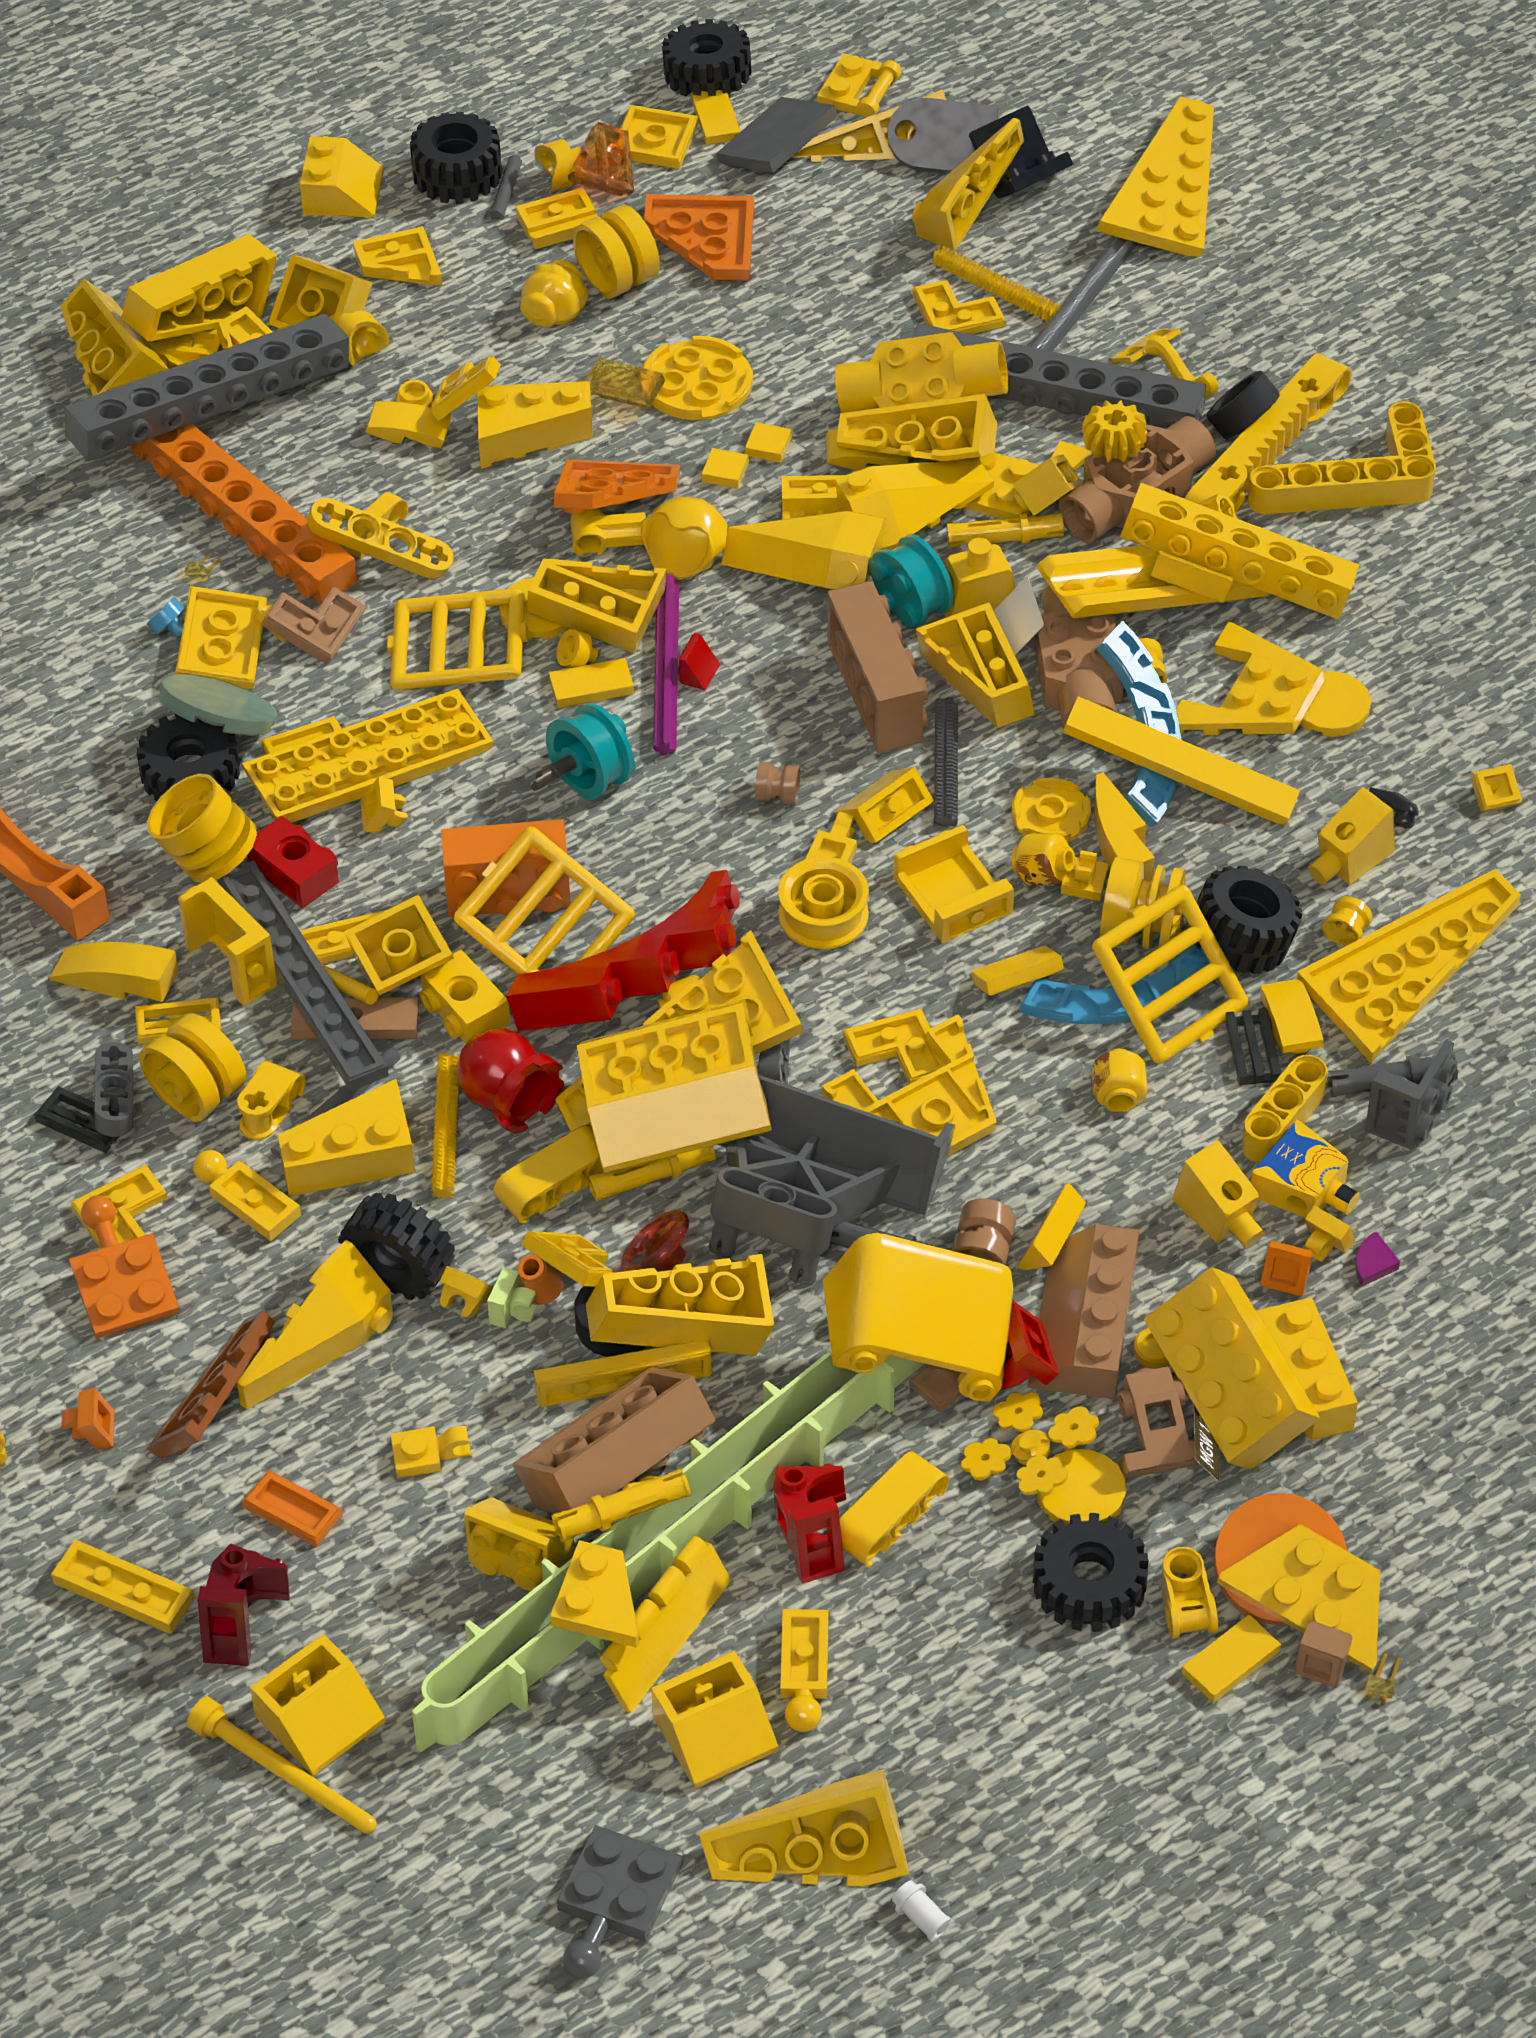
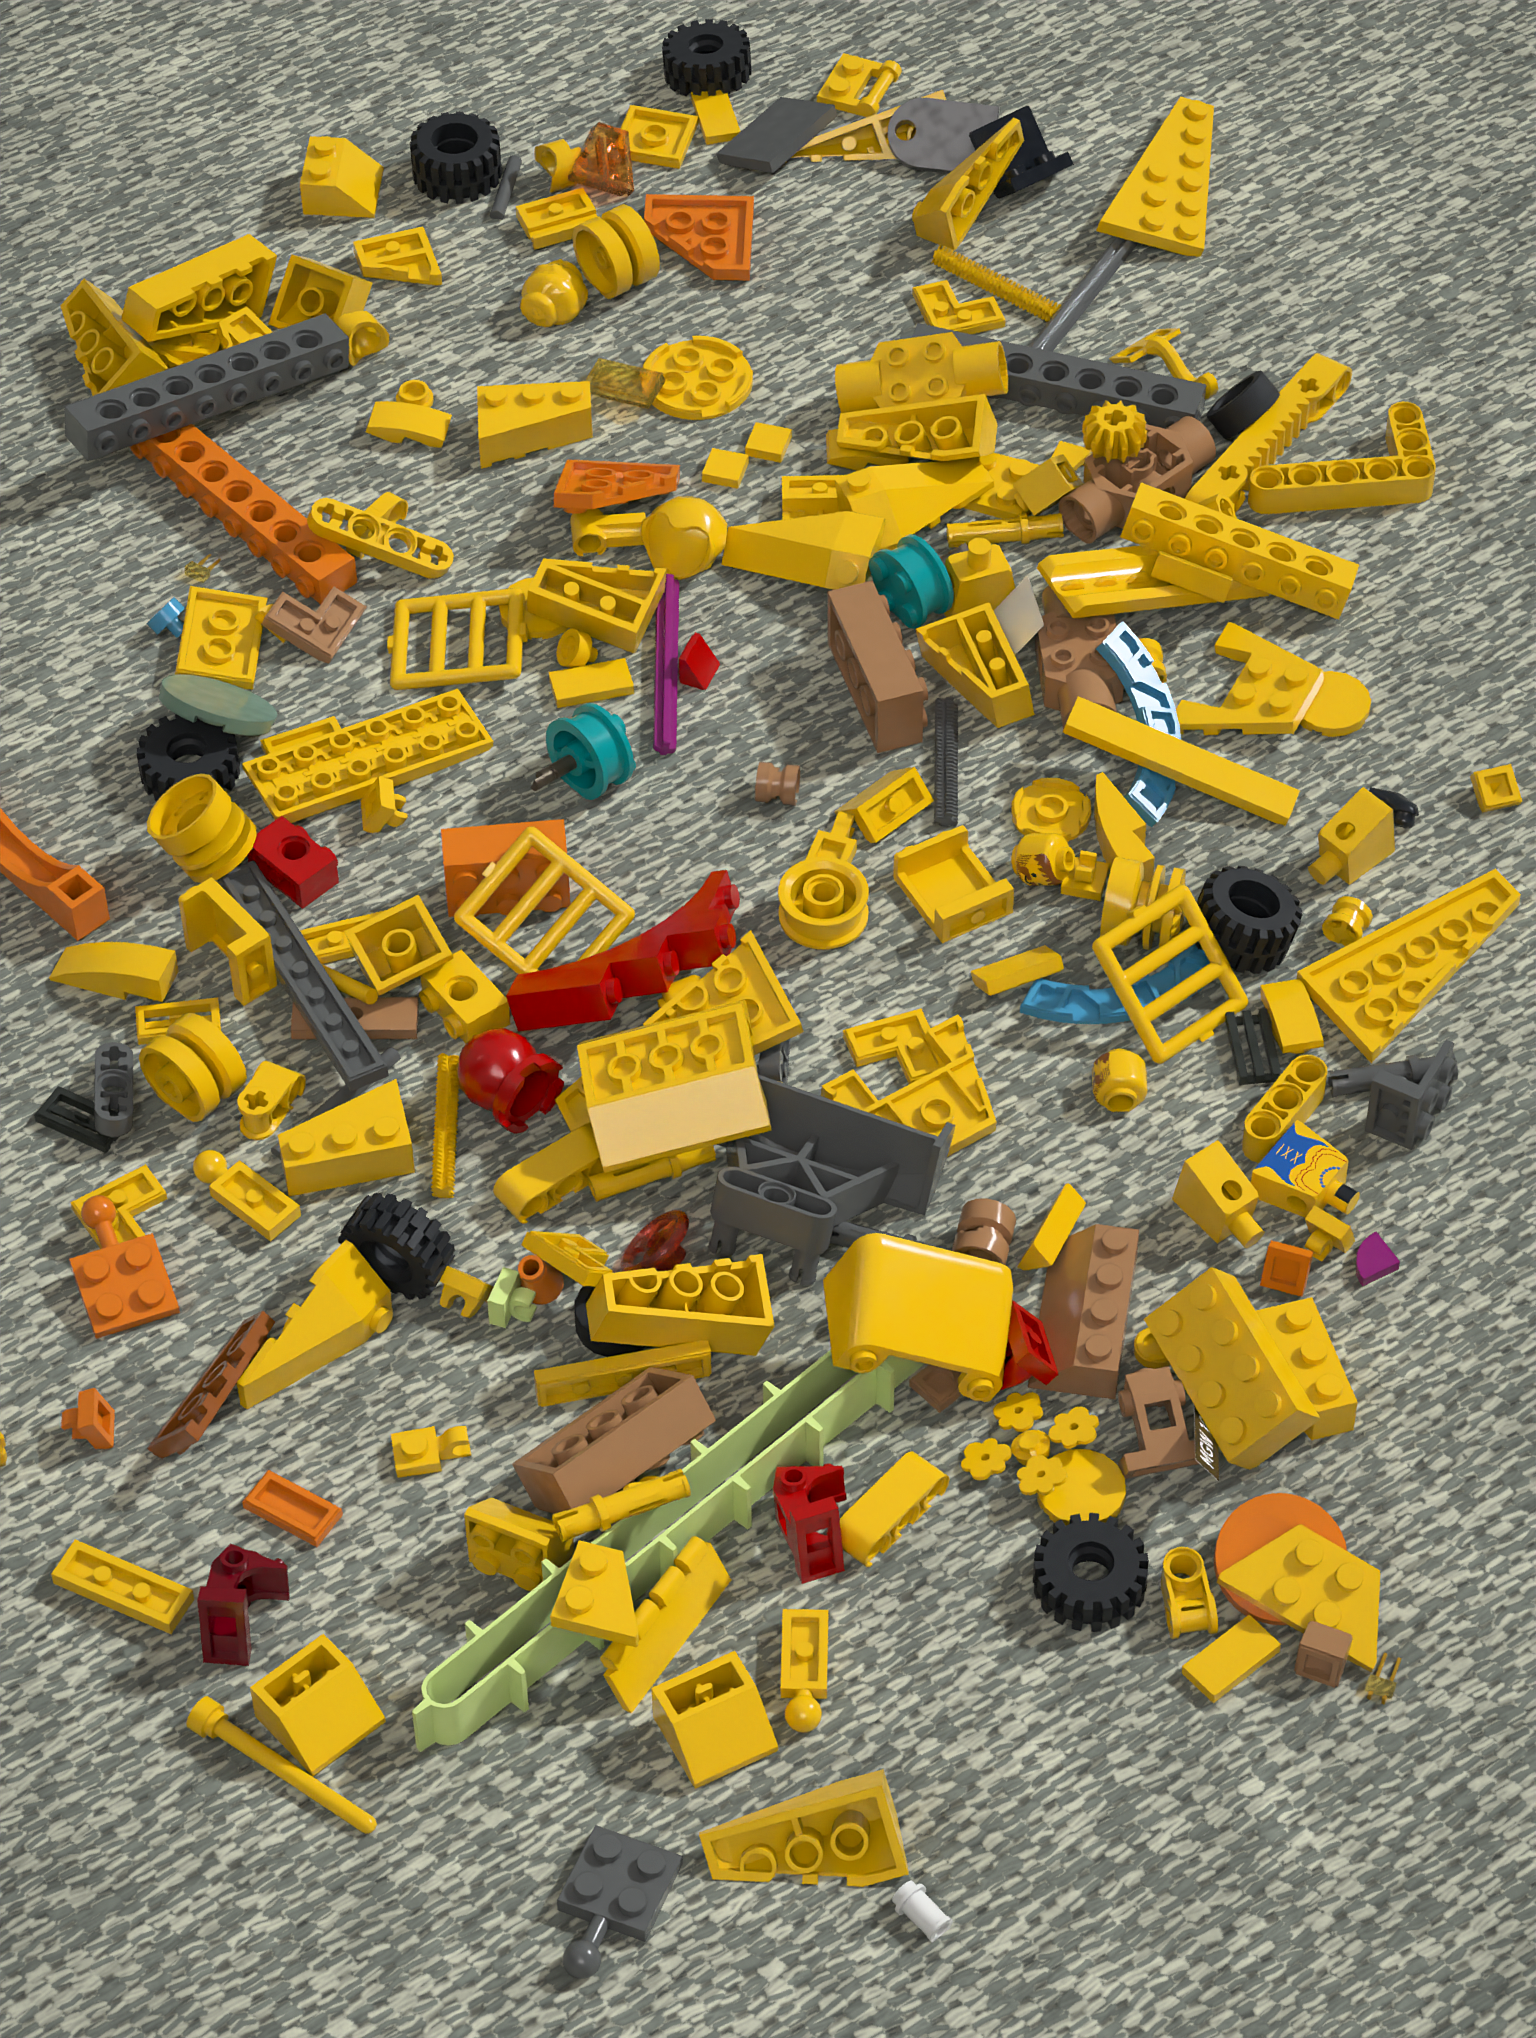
(462, 385): yellow tile -> none

